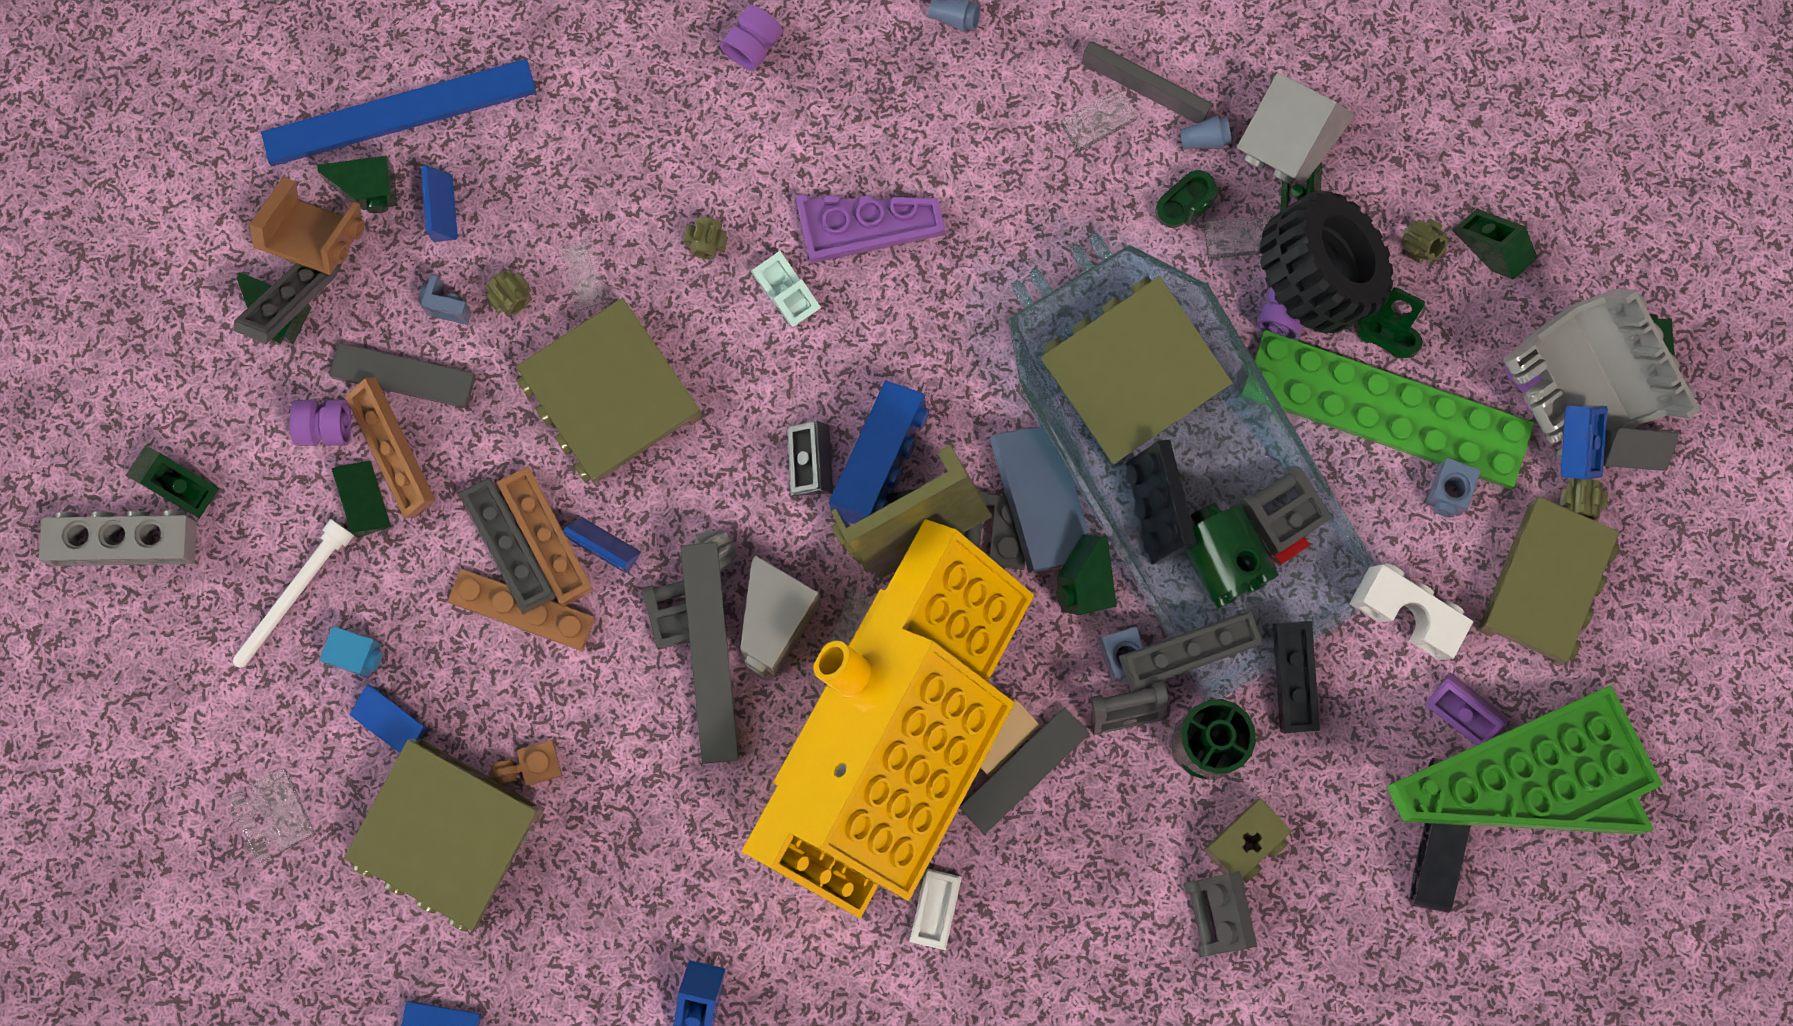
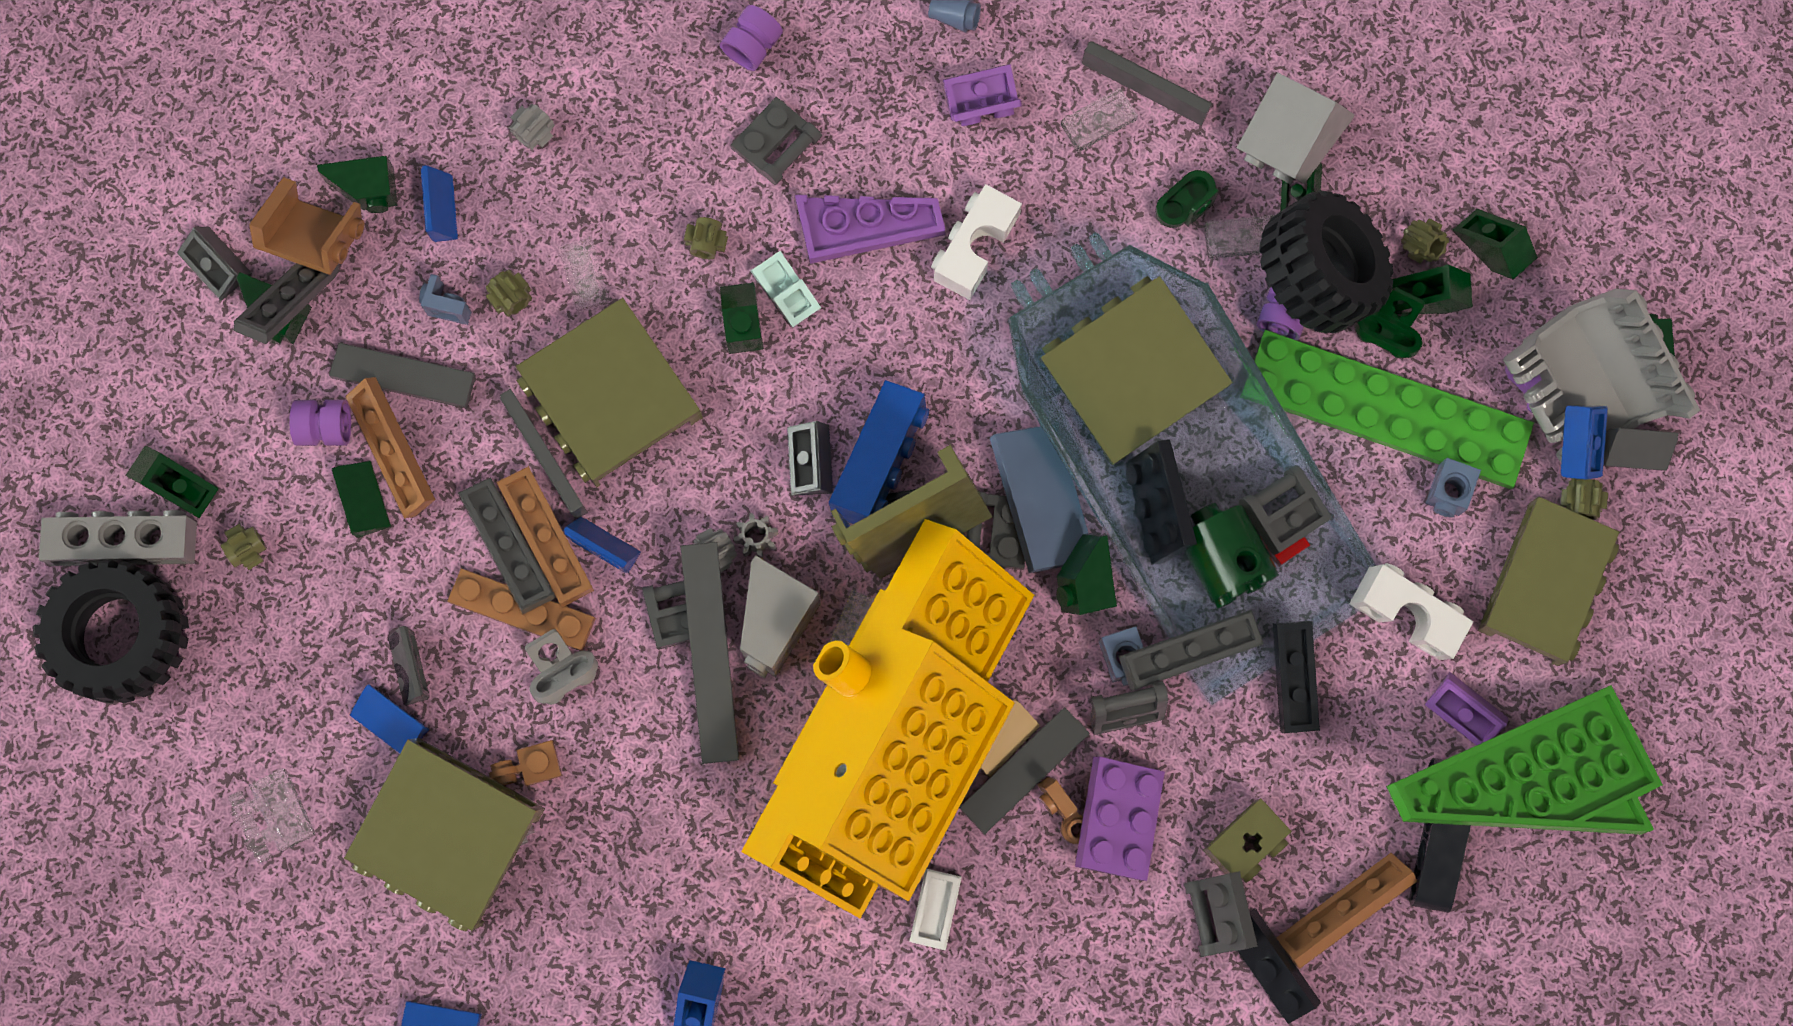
(67, 616): none -> black tyre
(212, 261): none -> dark grey slope
(243, 546): none -> olive gear
(333, 538): white piece -> none
(351, 652): dark azure brick -> none
(398, 112): blue tile -> none
(408, 666): none -> dark grey slope
(531, 126): none -> light grey gear
(543, 454): none -> dark grey tile
(562, 673): none -> light grey bracket
(741, 318): none -> dark green slope
(748, 543): none -> light grey gear
(768, 133): none -> dark grey plate
(981, 94): none -> medium lavender bracket
(989, 215): none -> white arch
(1056, 800): none -> medium nougat plate
(1119, 818): none -> medium lavender plate
(1207, 134): sand blue cone -> none
(1211, 724): dark green cylinder -> none
(1278, 973): none -> black plate
(1346, 909): none -> medium nougat plate
(1442, 289): none -> dark green slope

